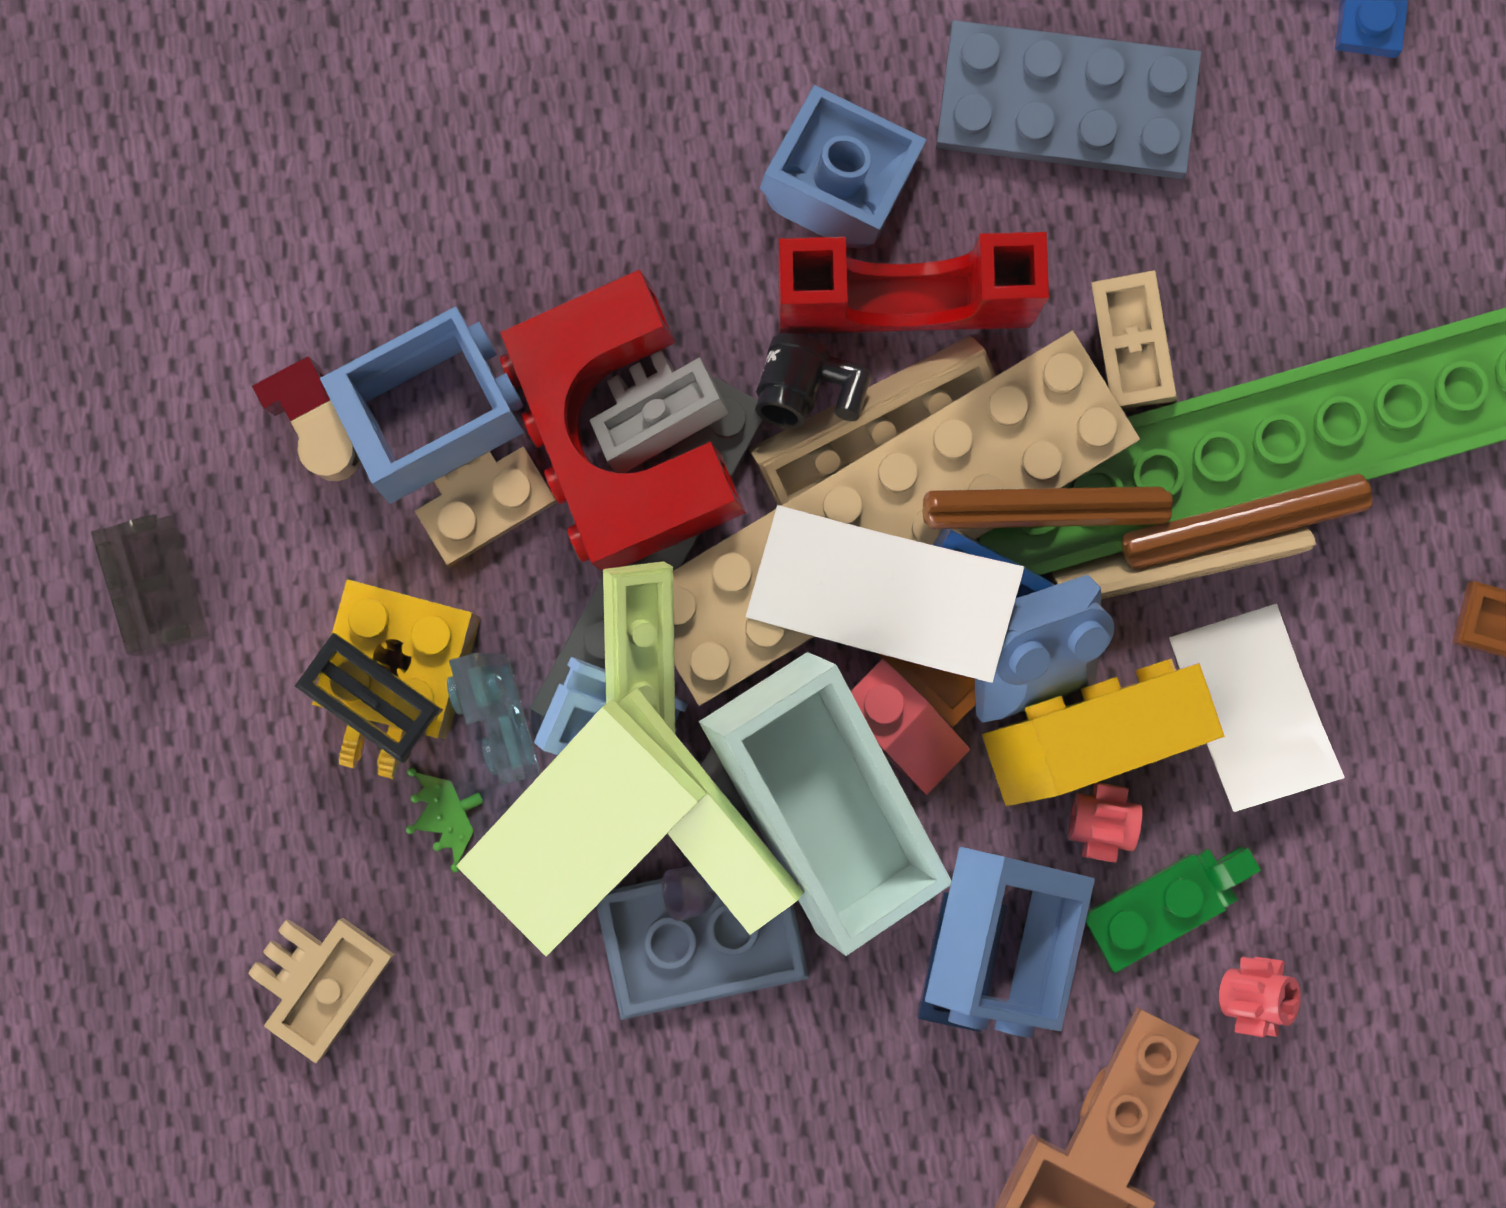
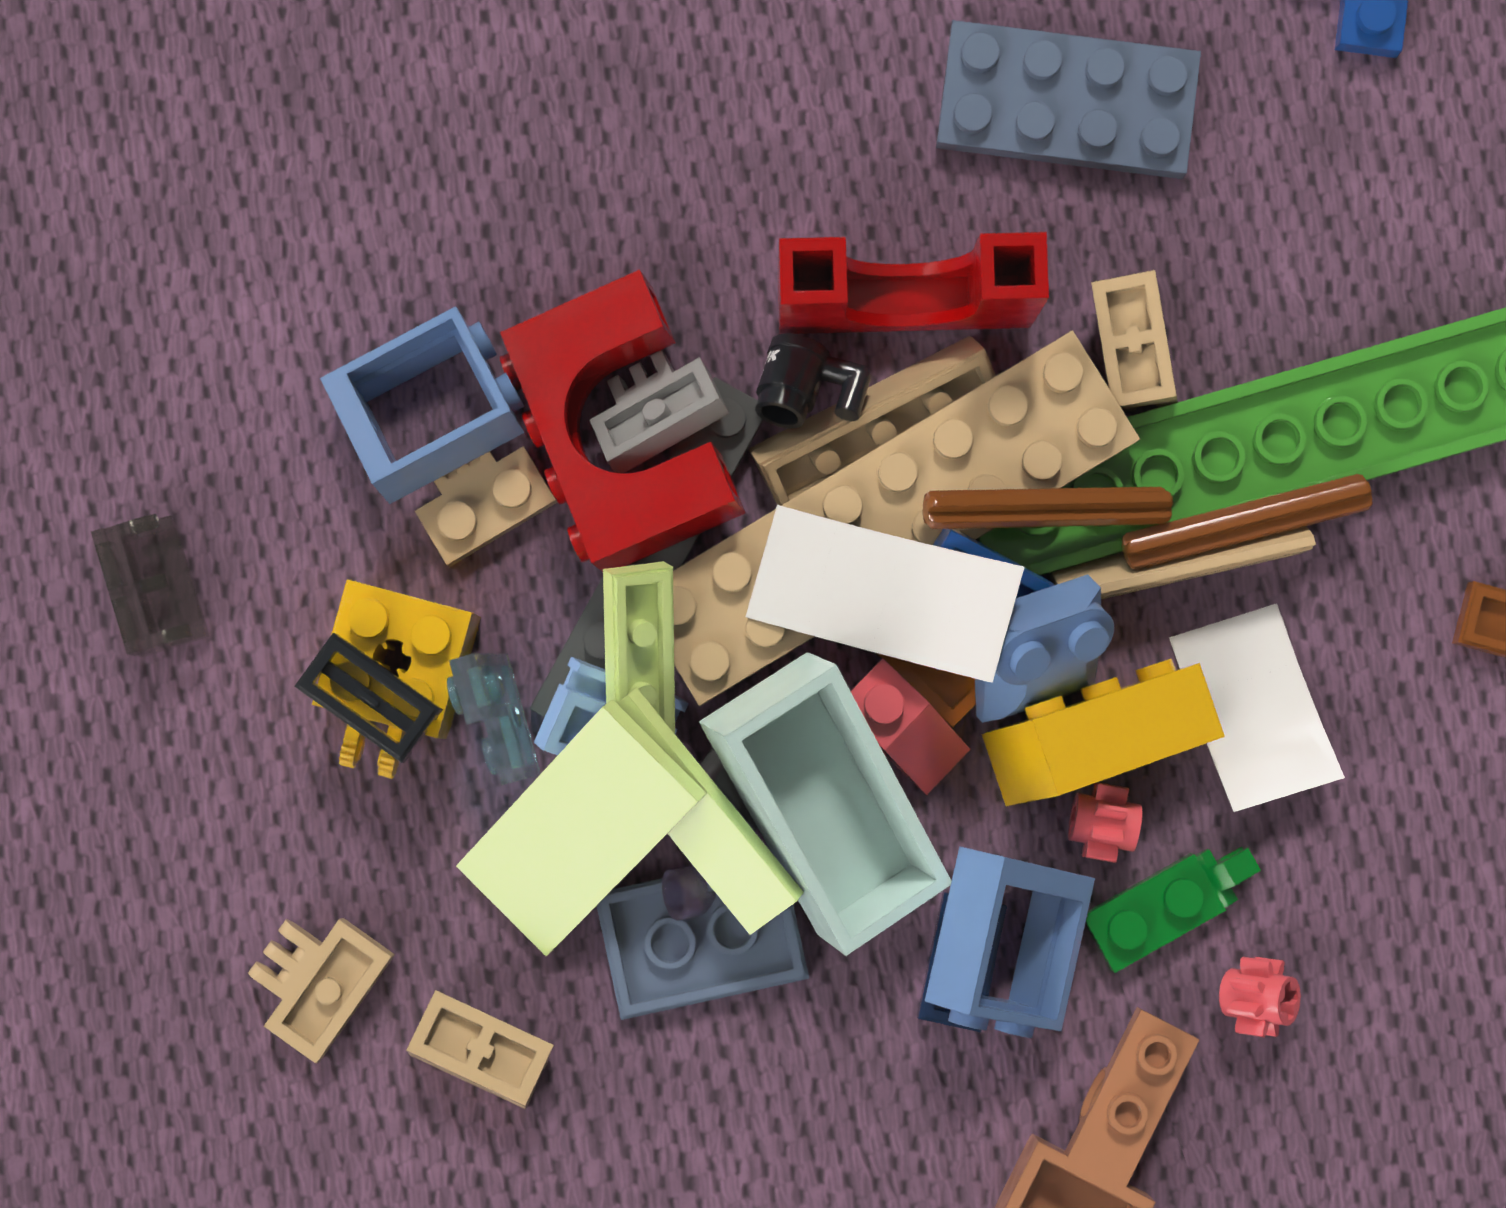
(322, 437): leg -> none
(444, 814): bright green piece -> none
(480, 1049): none -> tan hinge
(840, 169): medium blue slope -> none

